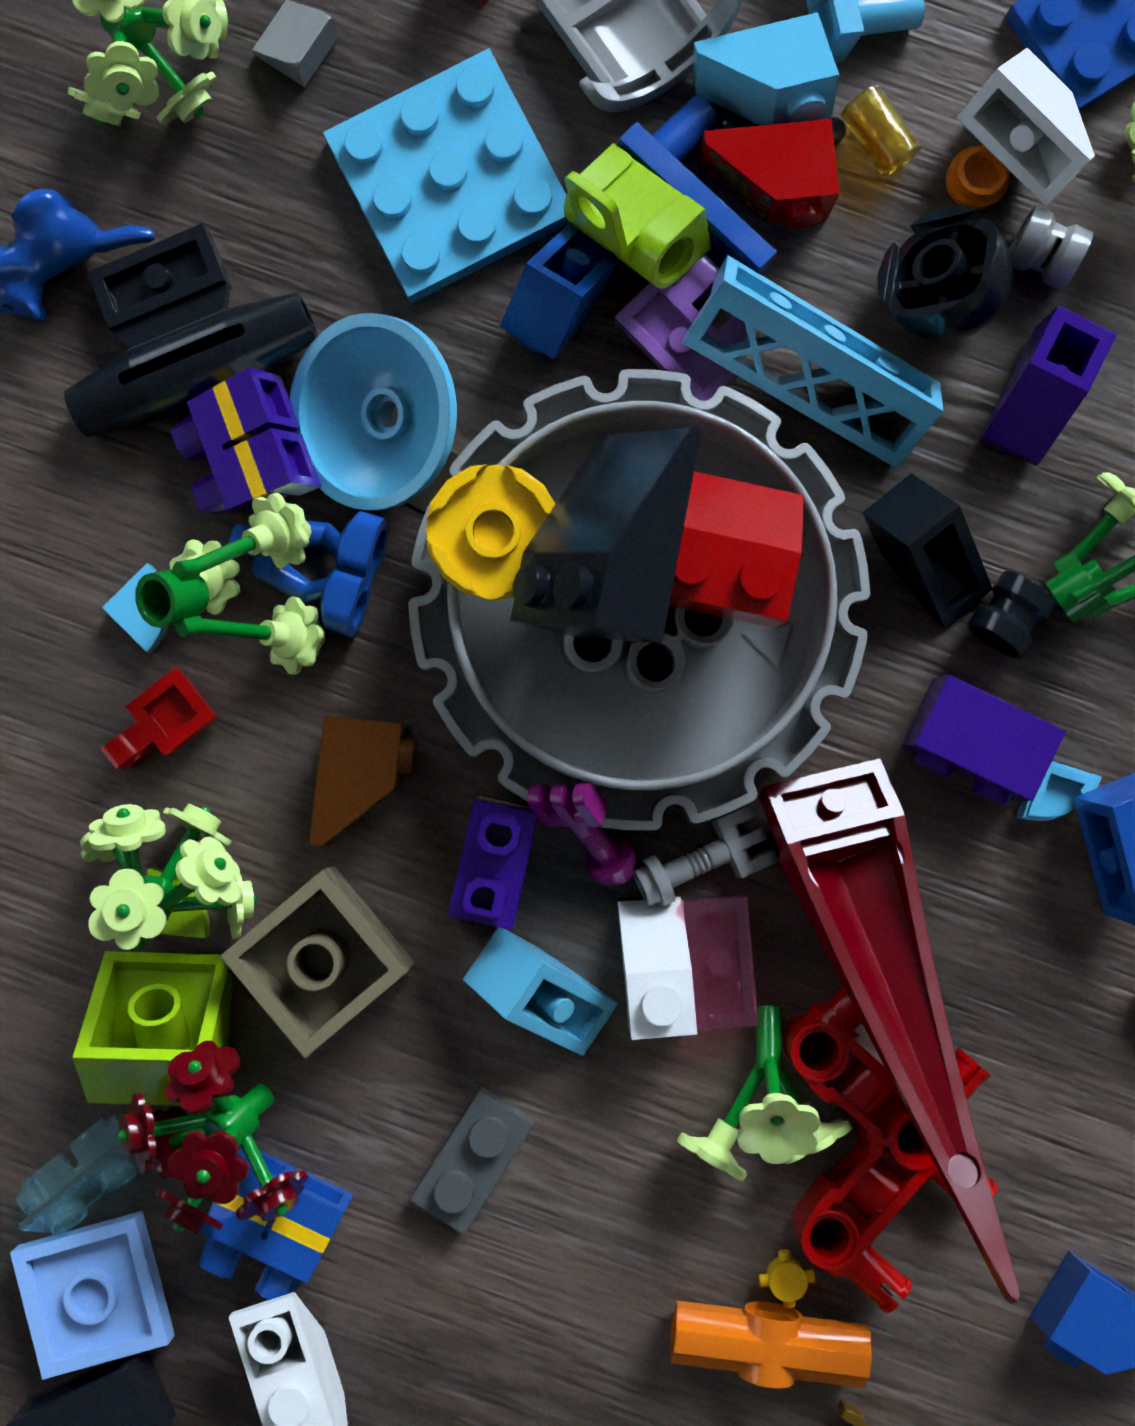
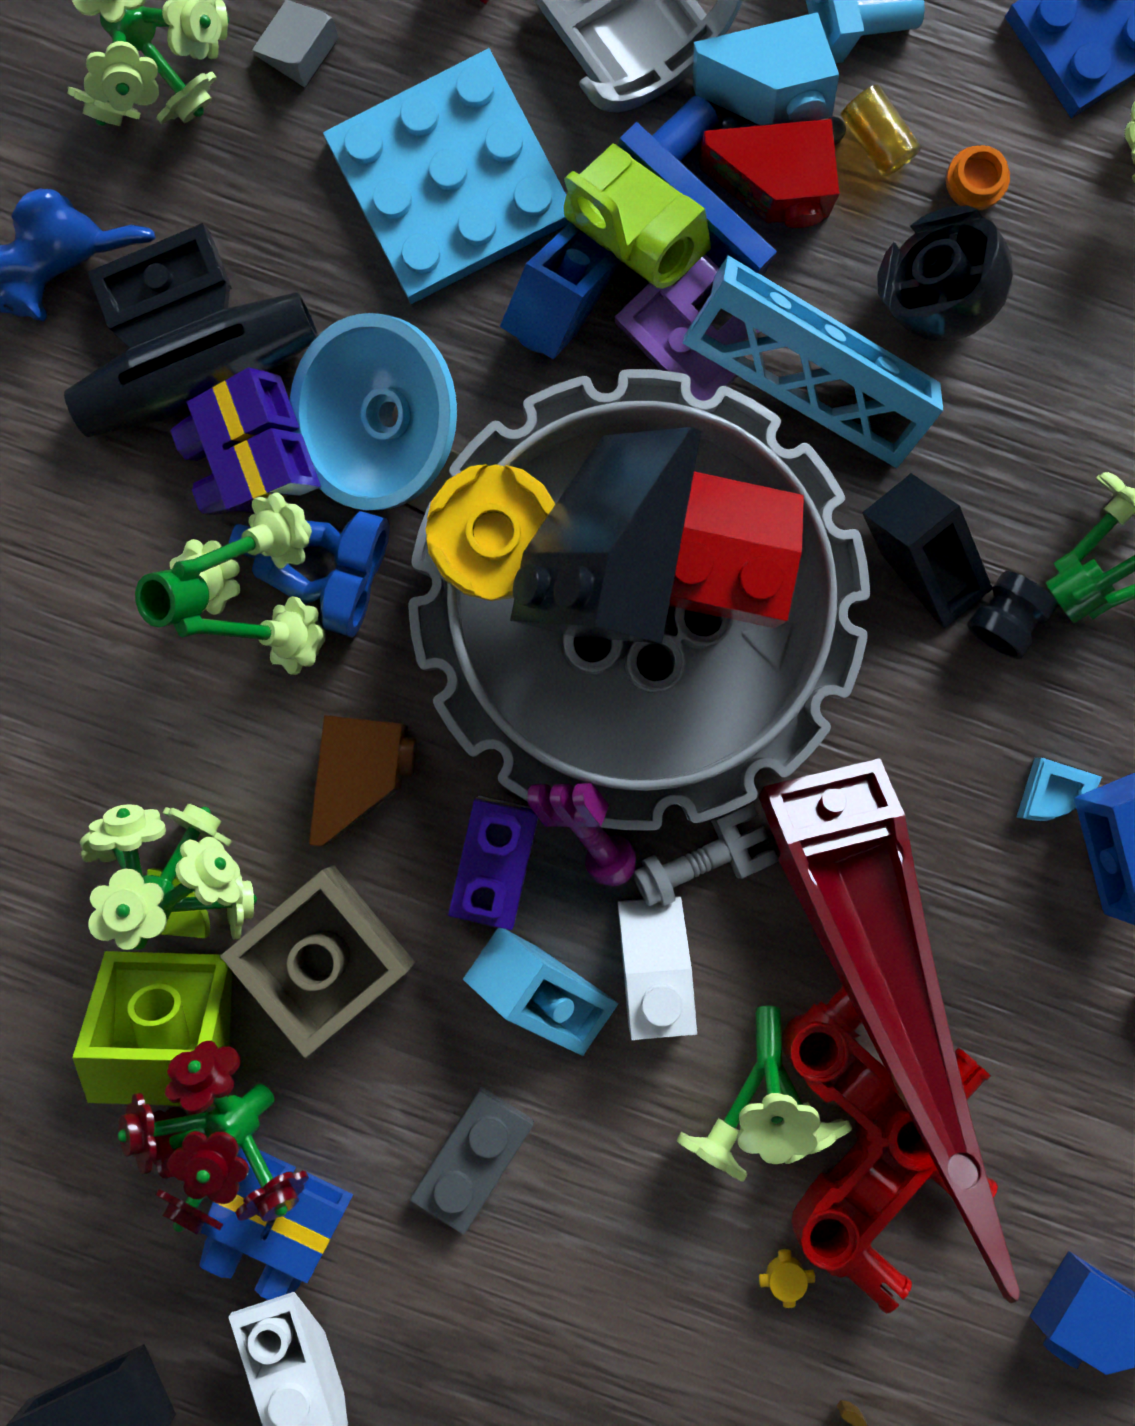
(59, 1194): clear light blue hinge -> none
(92, 1295): light blue plate -> none
(125, 612): medium azure tile -> none
(165, 716): red plate -> none
(721, 961): clear pink plate -> none
(770, 1344): orange piece -> none
(982, 740): dark purple brick -> none
(1030, 125): white slope -> none
(1047, 384): dark purple slope -> none
(1049, 247): light grey wheel -> none

